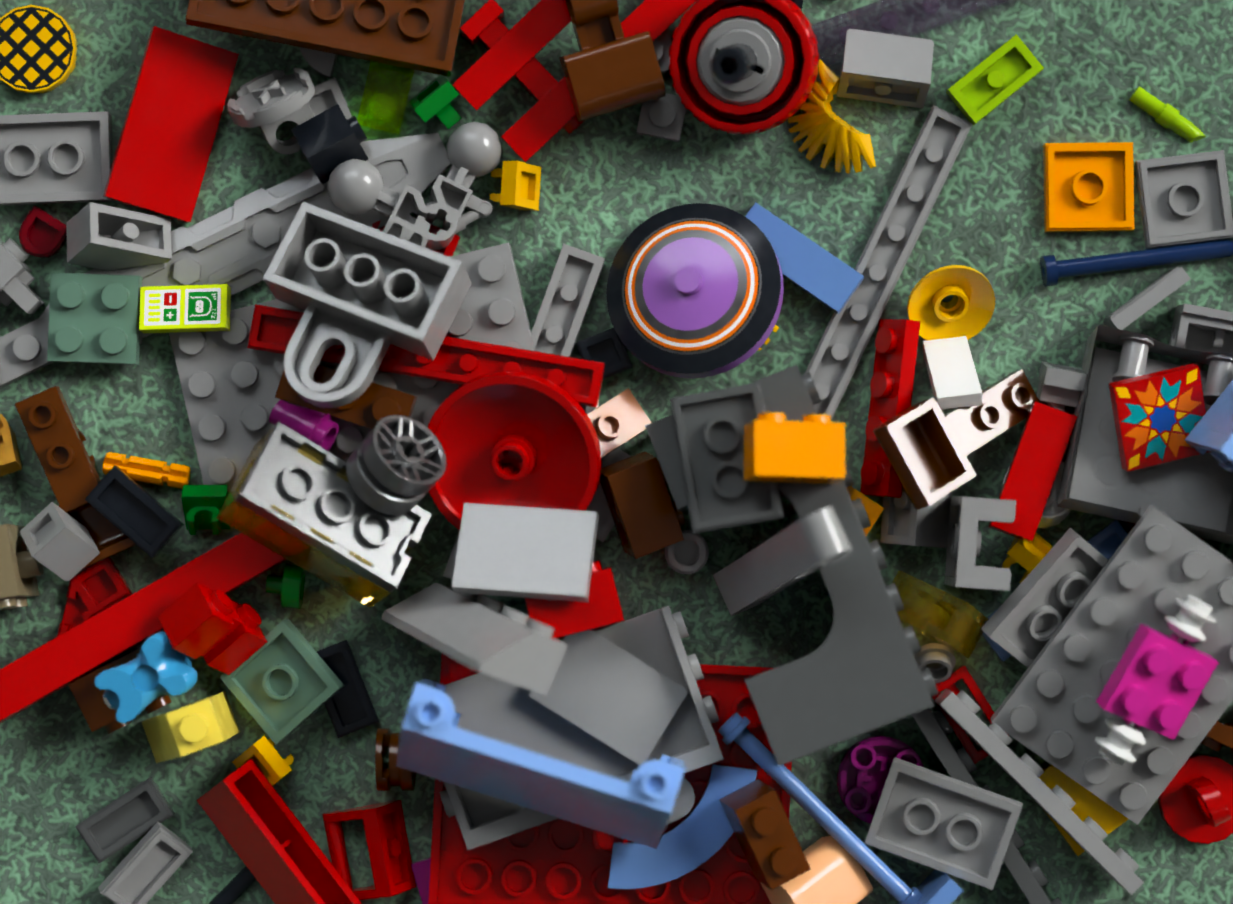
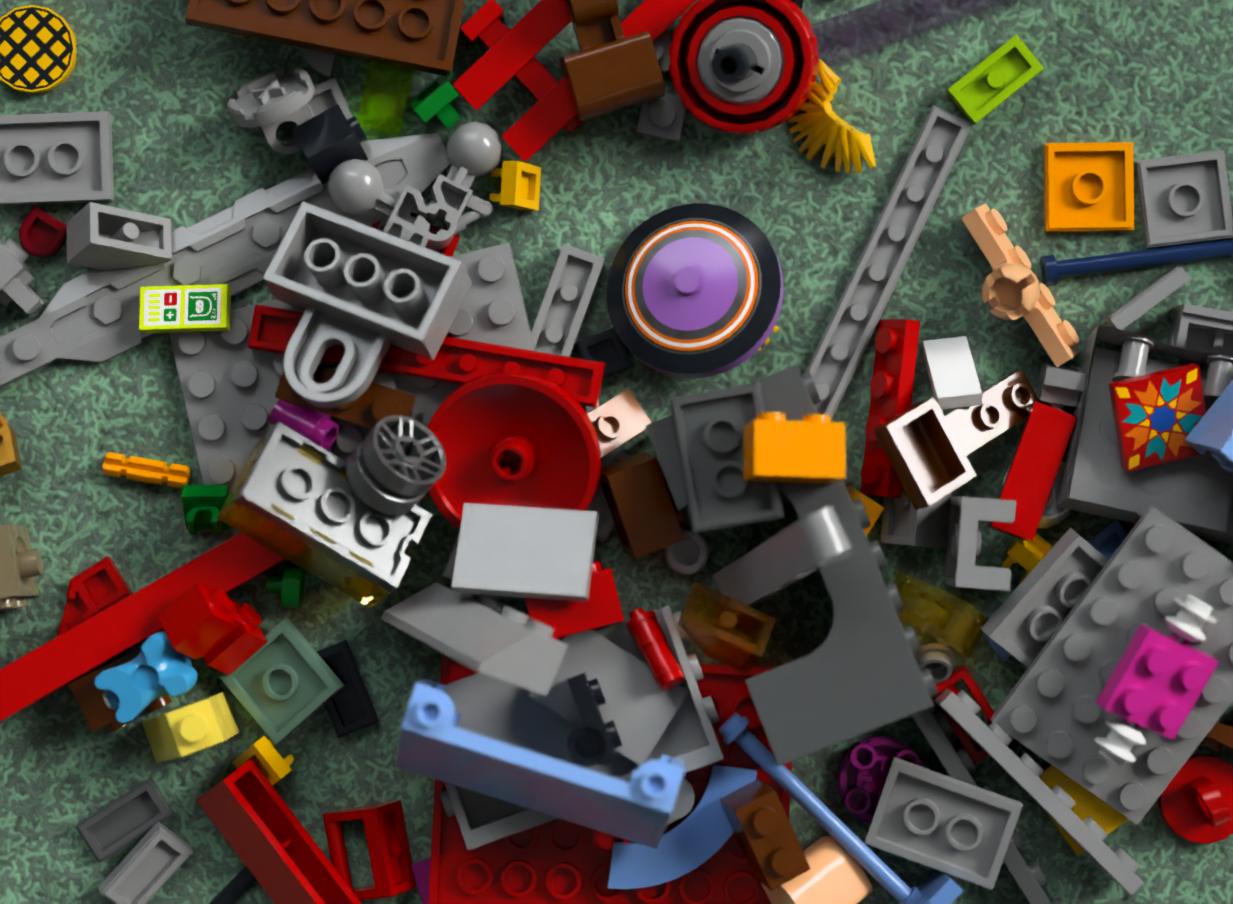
(59, 542): light grey panel -> none
(69, 467): reddish brown plate -> none
(94, 319): sand green plate -> none
(134, 511): black tile -> none
(171, 124): red tile -> none
(394, 775): reddish brown wheel -> none
(588, 699): none -> black plate
(654, 648): none -> red piece
(725, 628): none -> clear orange slope
(807, 262): medium blue tile -> none
(886, 68): light grey panel -> none
(963, 315): yellow dish -> none
(1015, 289): none -> light nougat plate
(1166, 115): lime piece -> none

